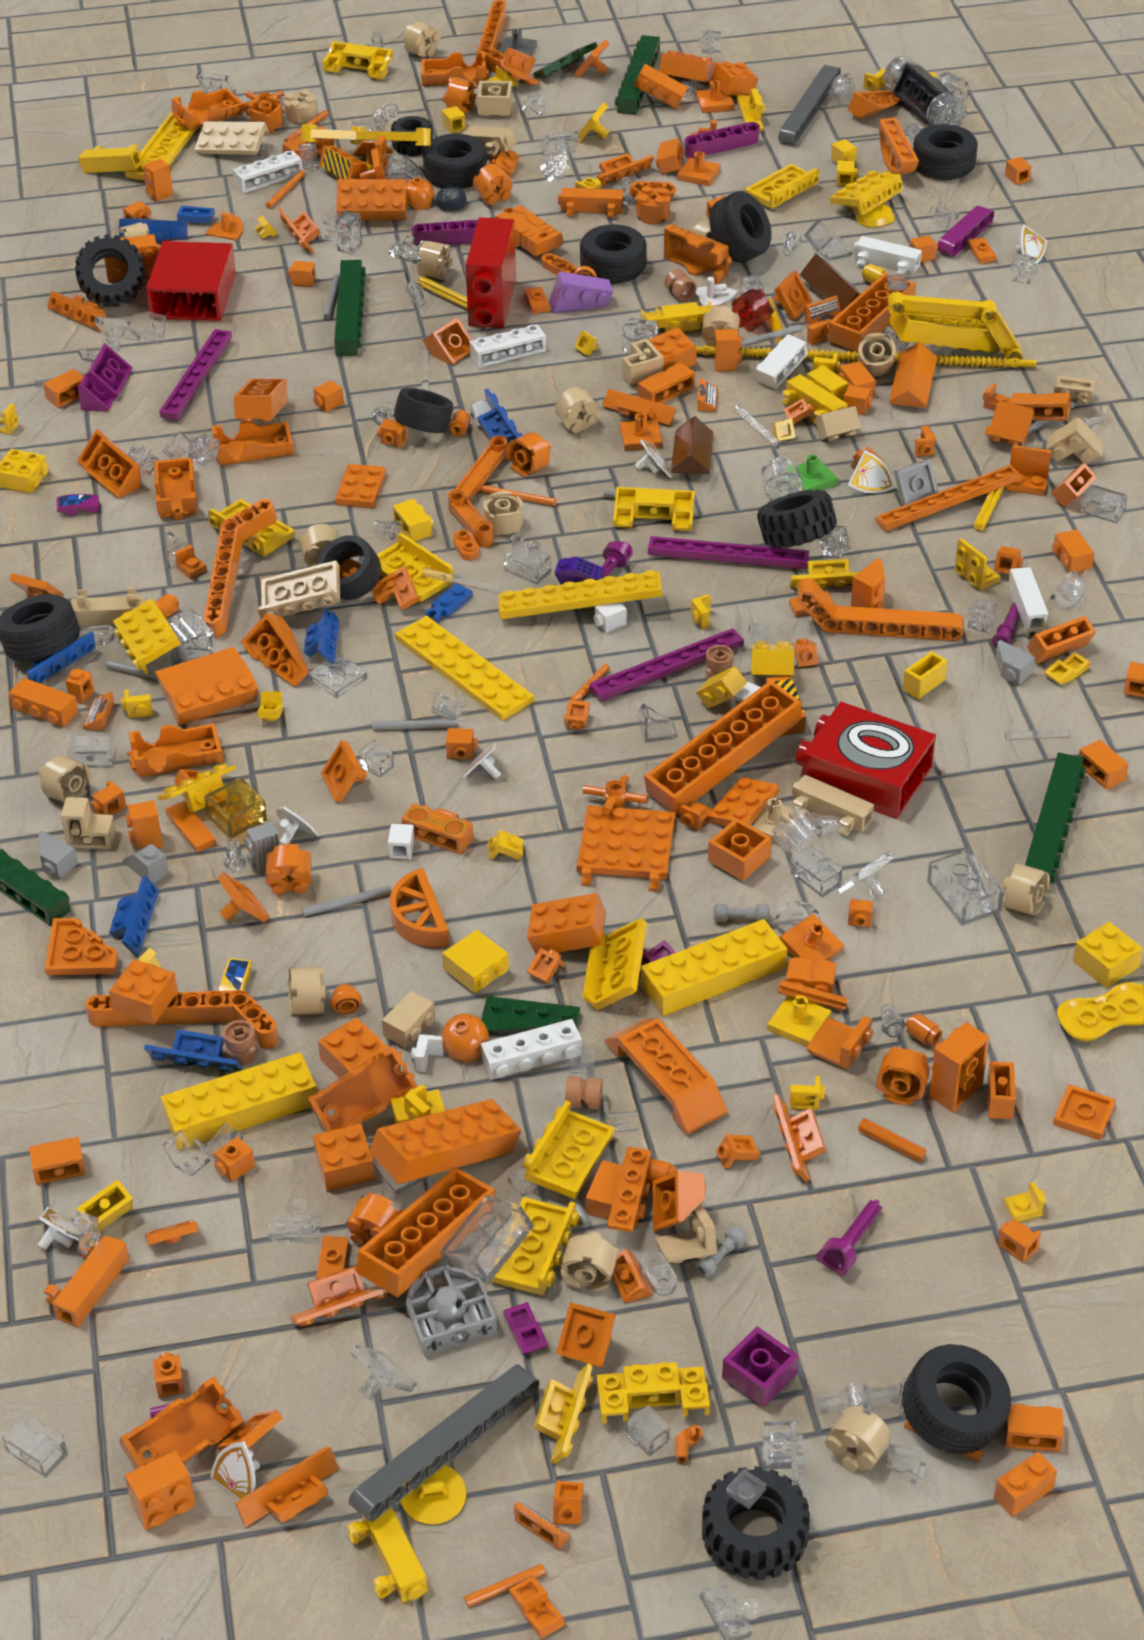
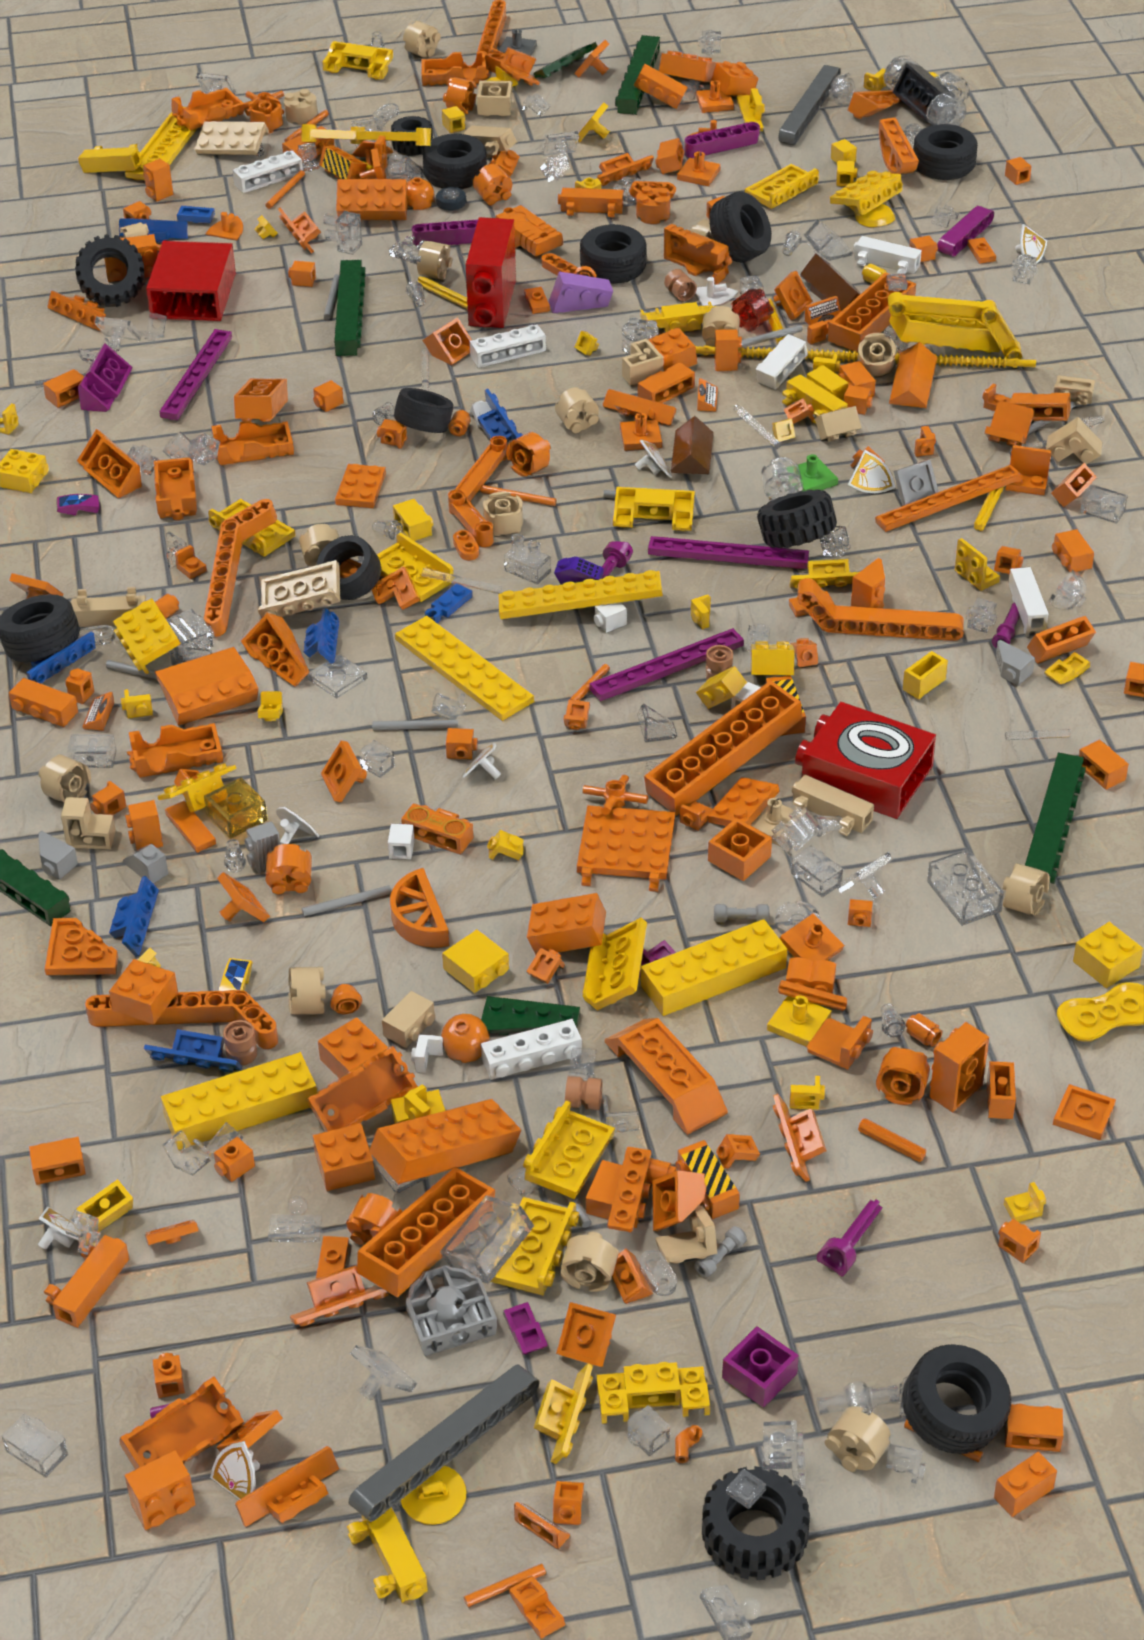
(721, 1193): none -> brick

